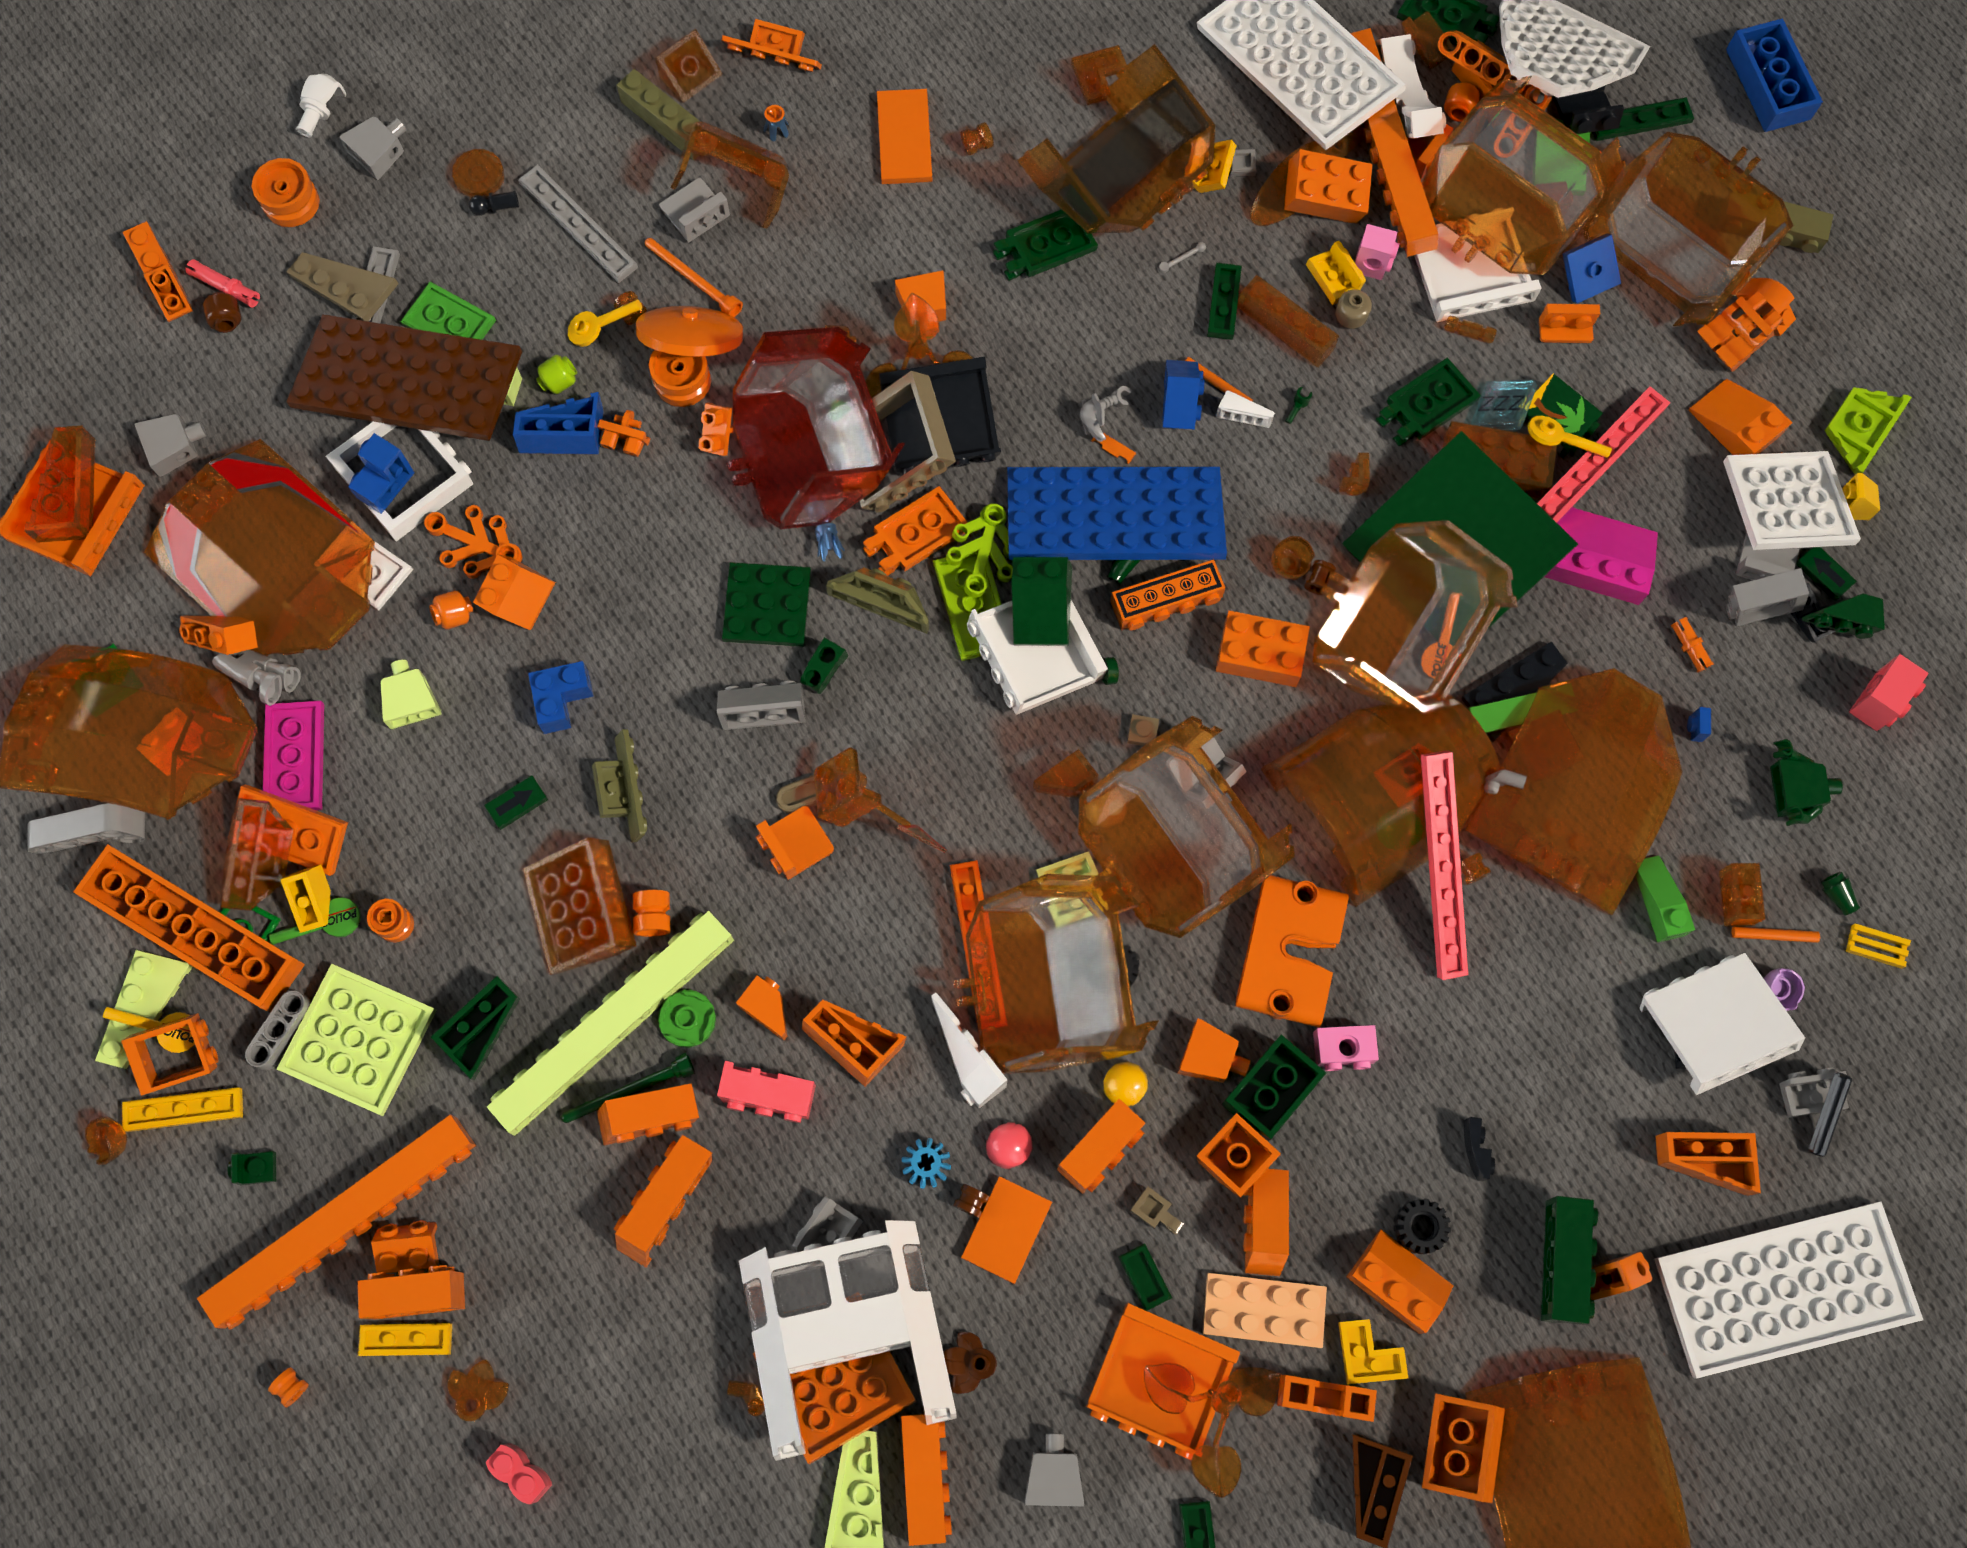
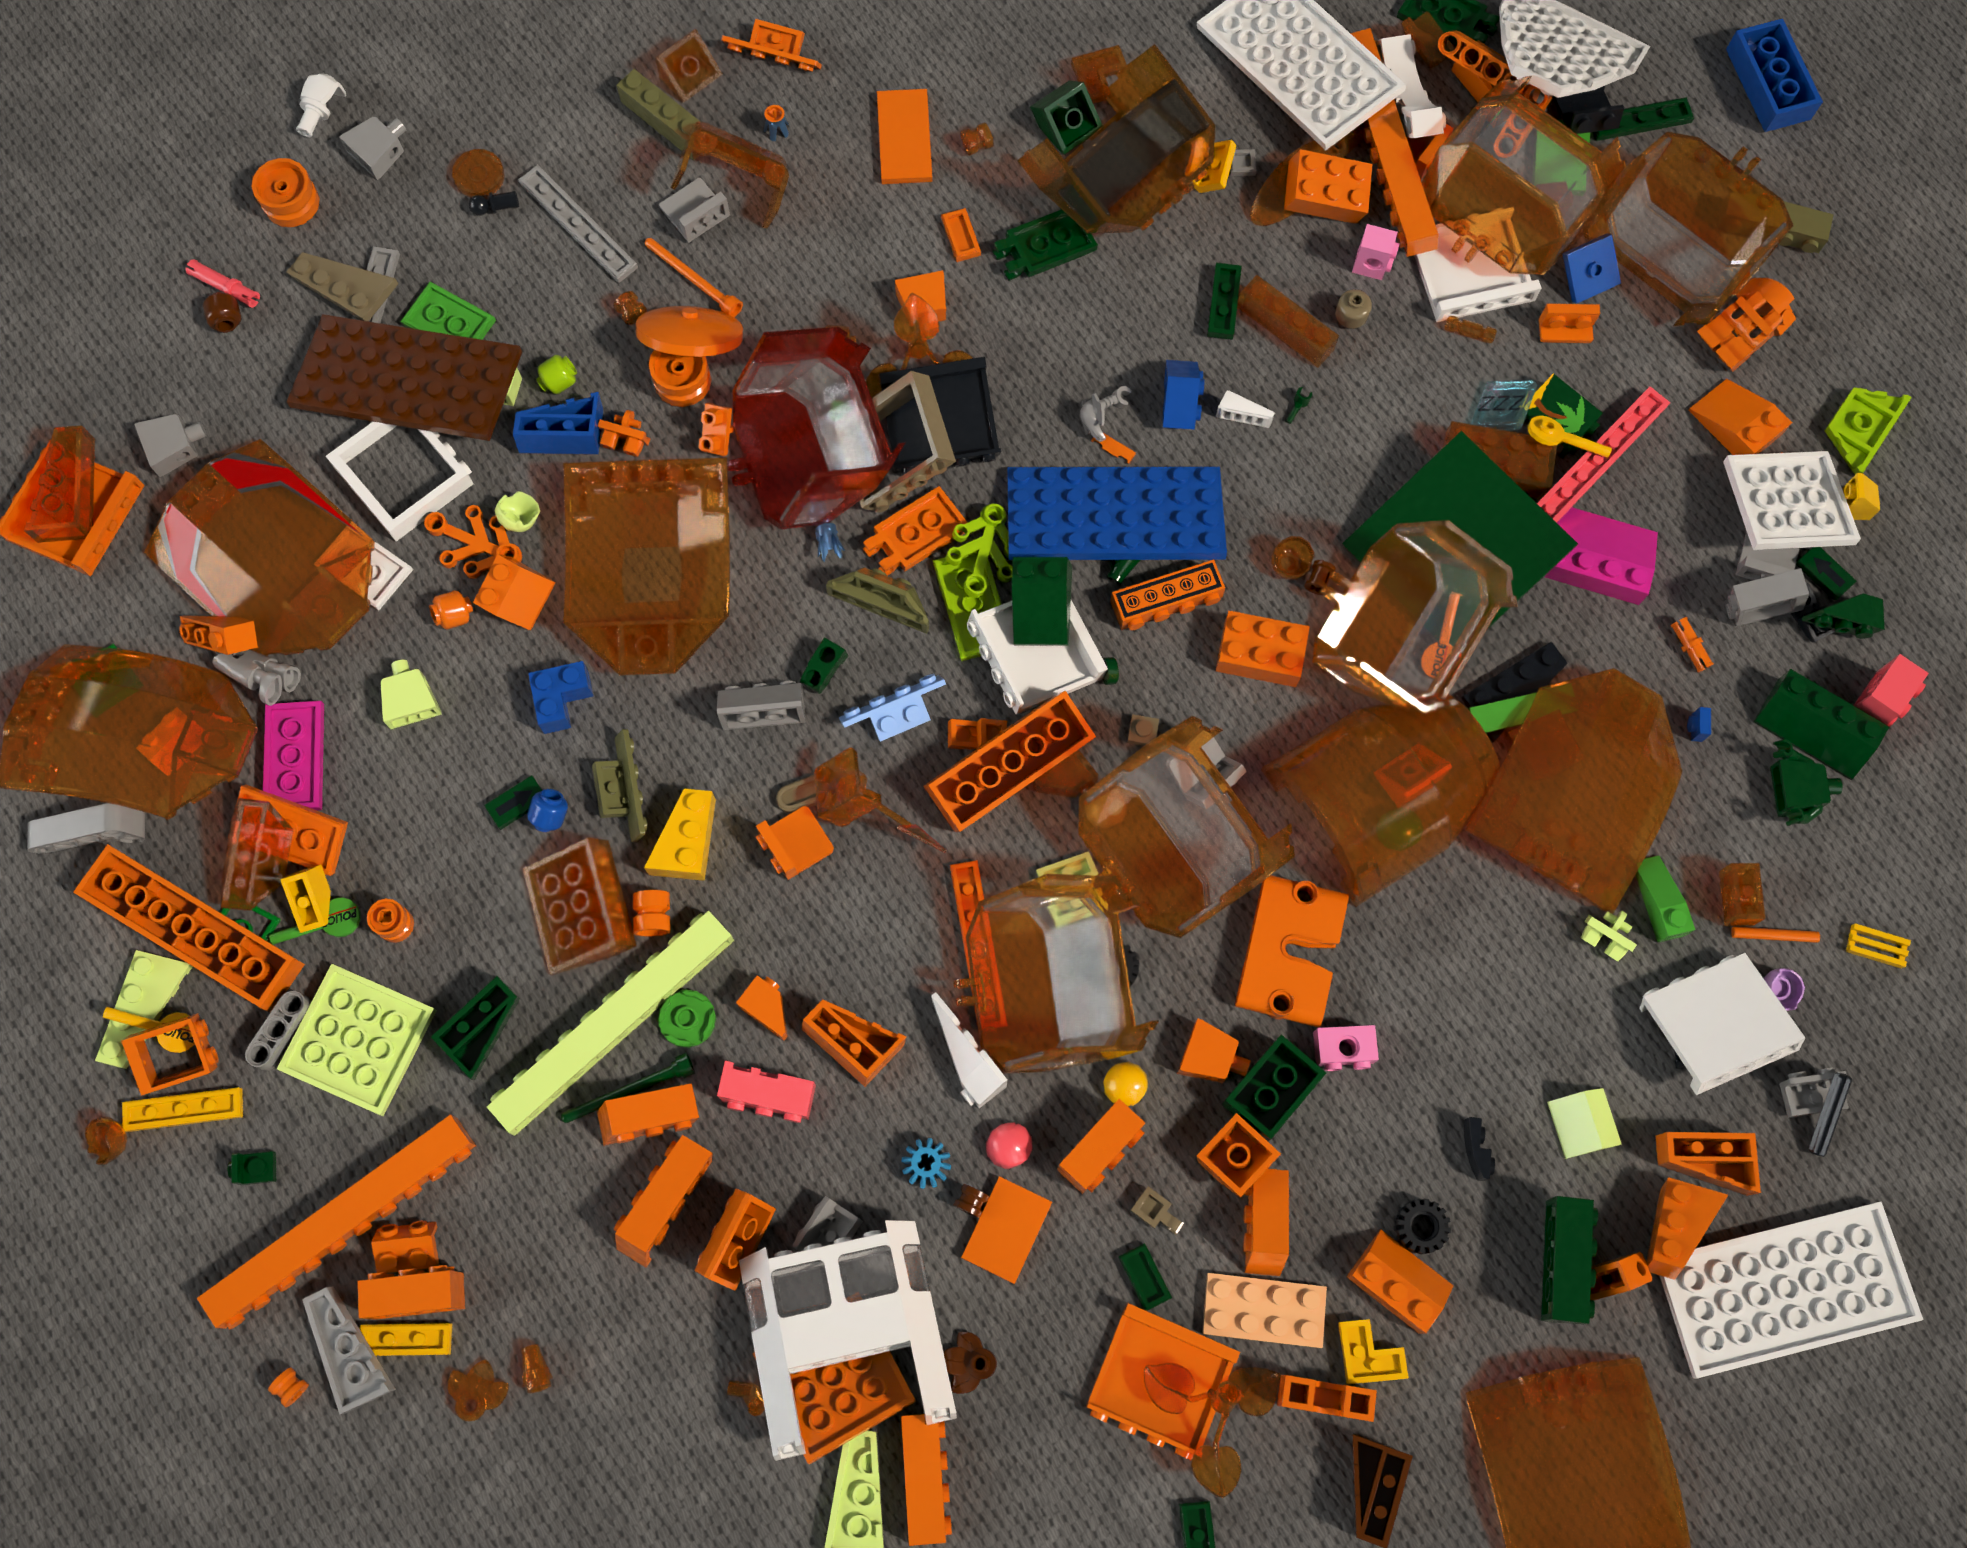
(158, 271): orange slope -> none
(346, 1356): none -> light grey wing
(383, 474): blue brick -> none
(517, 512): none -> yellowish green hair
(524, 1479): coral brick -> none
(535, 1371): none -> clear orange cone
(547, 810): none -> blue head
(587, 326): yellow piece -> none
(646, 559): none -> clear orange windscreen
(685, 838): none -> yellow wedge
(734, 1238): none -> orange slope
(766, 604): dark green plate -> none
(896, 712): none -> light blue bracket
(961, 235): none -> orange tile
(973, 734): none -> orange slope
(1009, 761): none -> orange brick
(1054, 1476): light grey torso -> none
(1067, 116): none -> dark green slope
(1164, 266): light grey hinge -> none
(1218, 382): orange bar -> none
(1335, 272): yellow bracket -> none
(1359, 476): clear orange bracket -> none
(1428, 401): dark green tile -> none
(1444, 864): coral plate -> none
(1461, 100): orange head -> none
(1463, 1448): orange brick -> none
(1474, 869): clear orange wheel -> none
(1502, 778): light grey arm -> none
(1584, 1123): none -> yellowish green slope
(1619, 945): none -> yellowish green hips
(1679, 1224): none -> orange wedge
(1821, 724): none -> dark green slope
(1840, 891): dark green cone -> none

